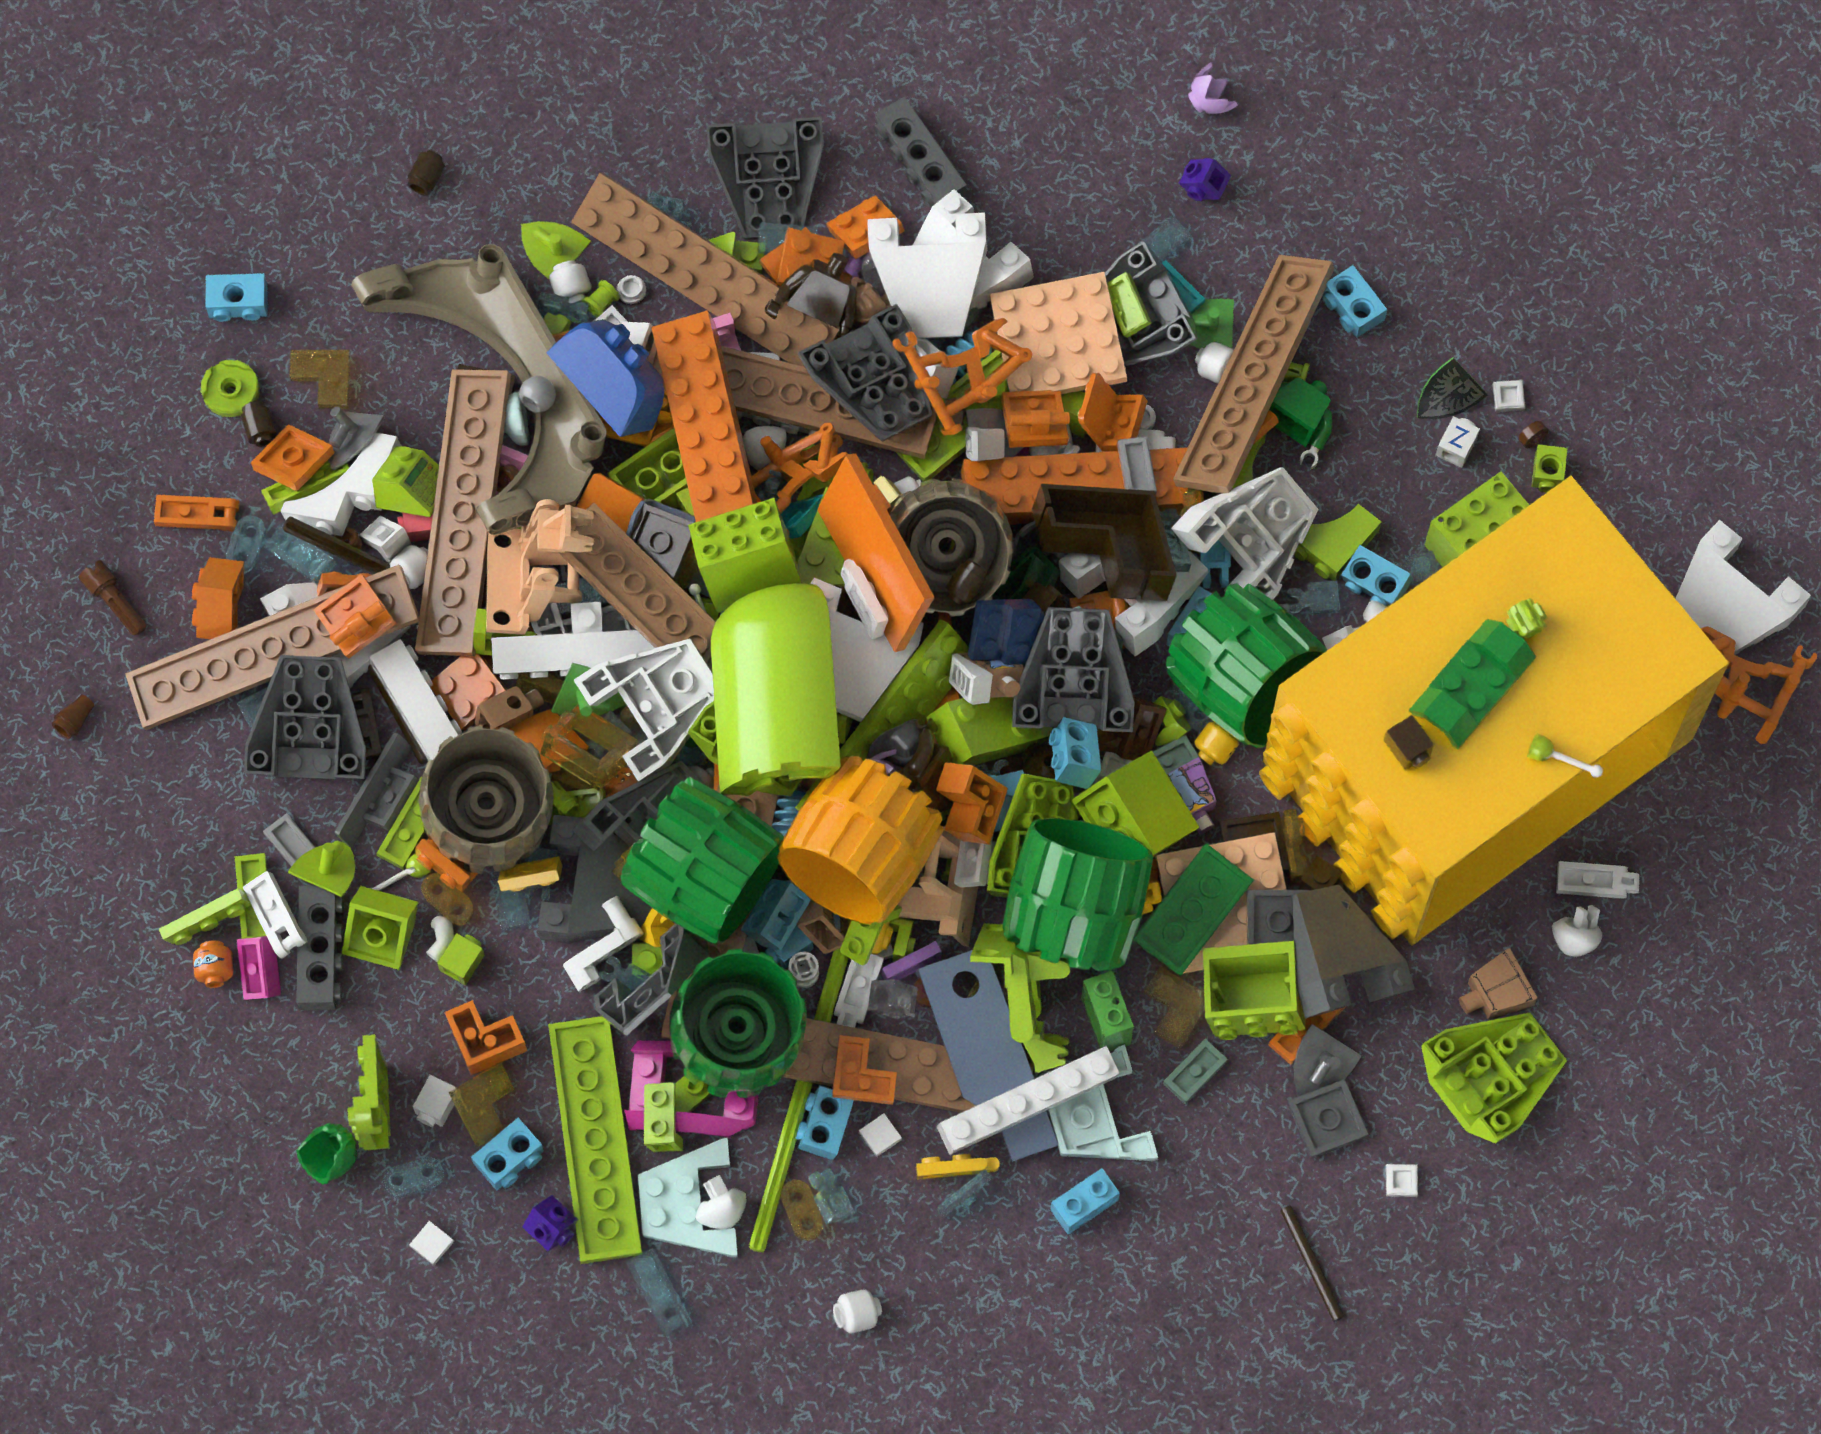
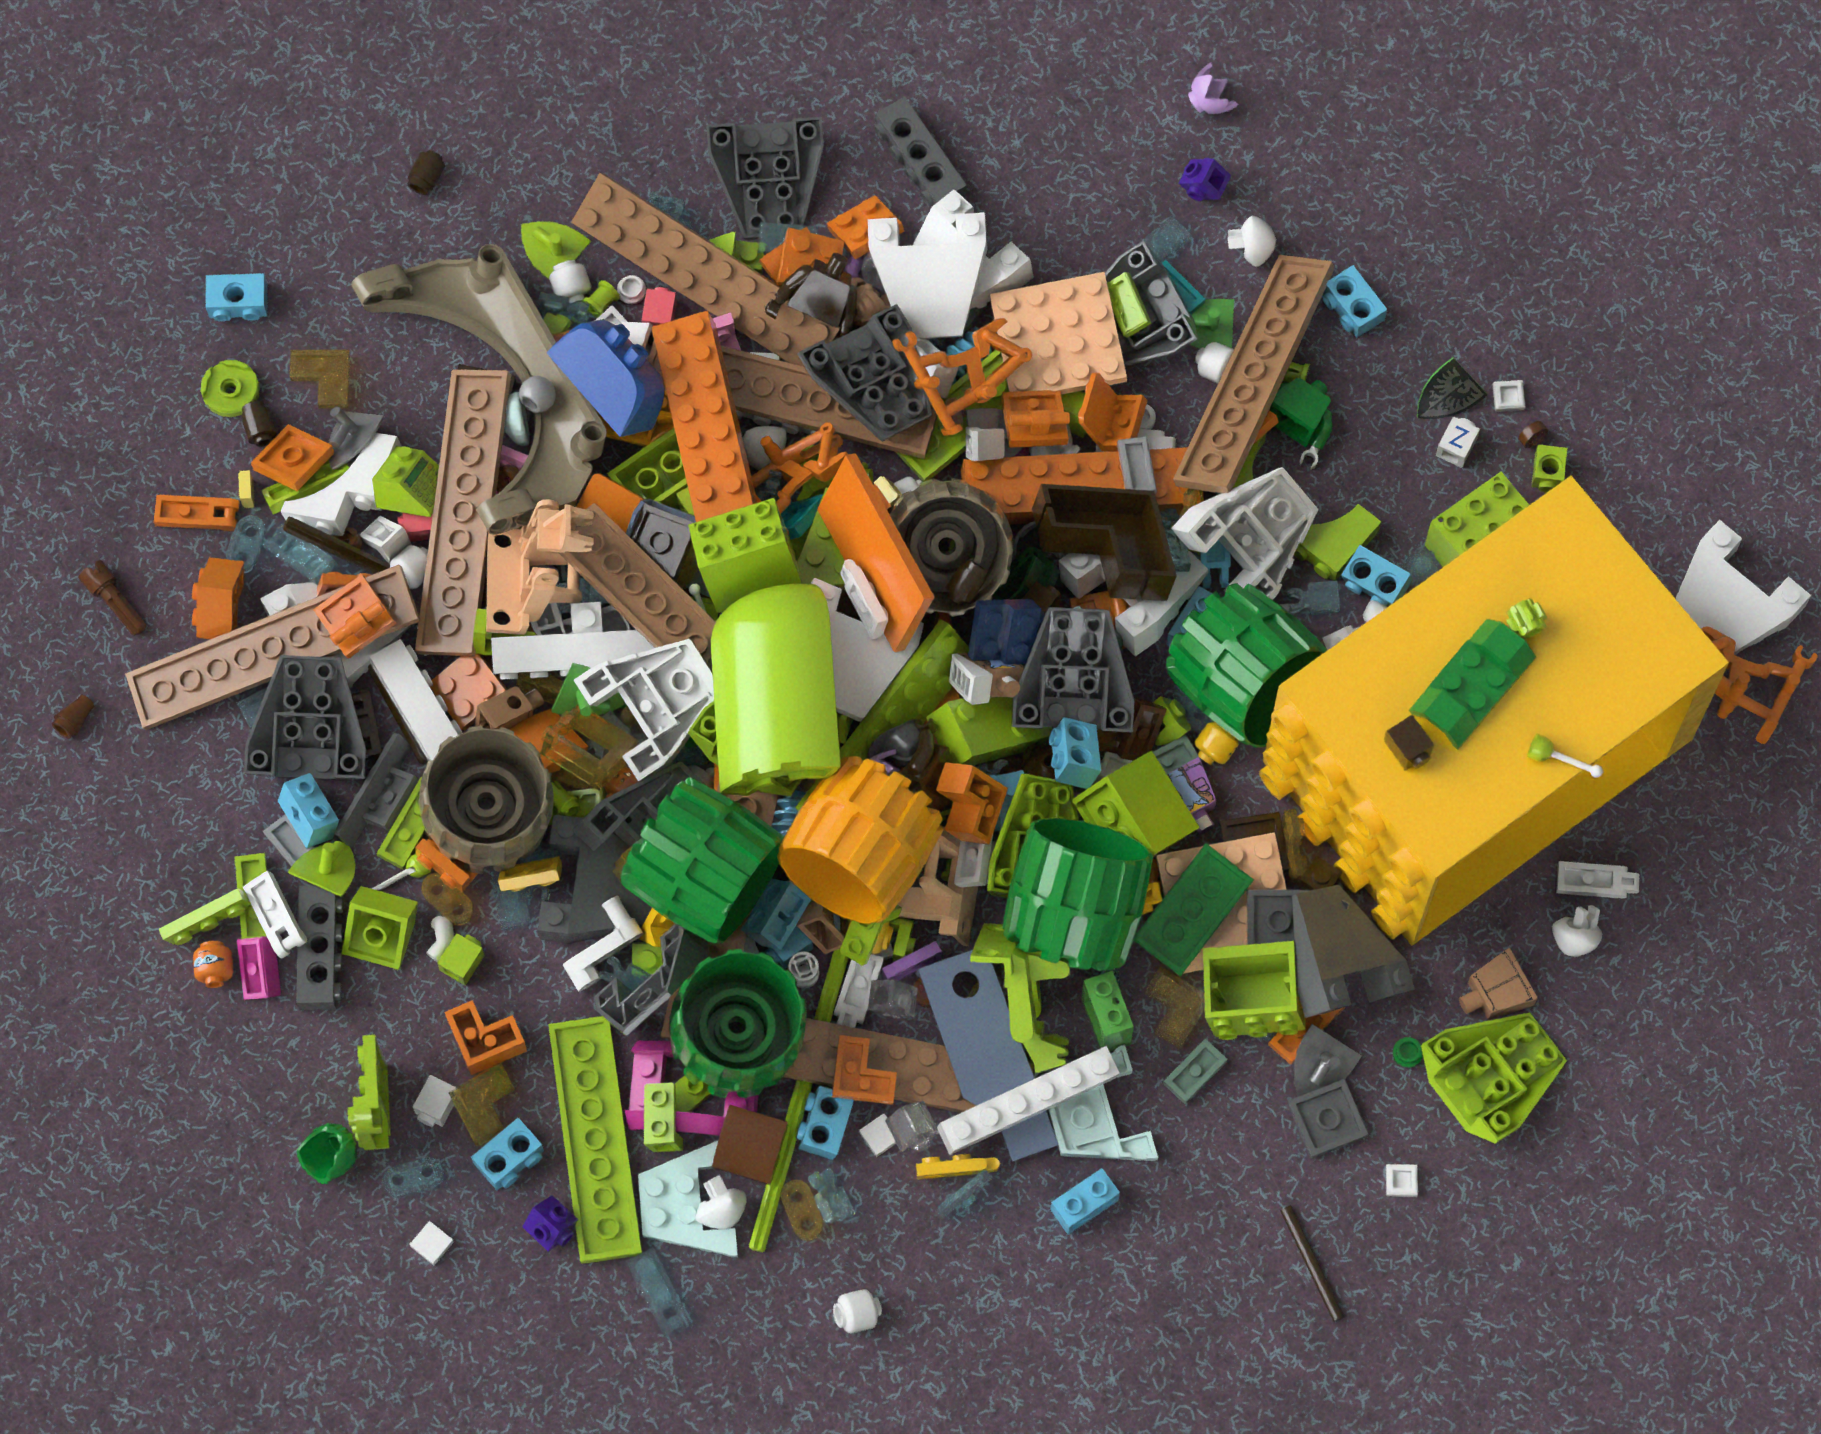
(246, 489): none -> light yellow tile
(308, 810): none -> medium azure brick
(659, 306): none -> coral brick
(750, 1144): none -> reddish brown slope
(912, 1127): none -> clear brick
(1256, 238): none -> white piece
(1407, 1052): none -> green plate

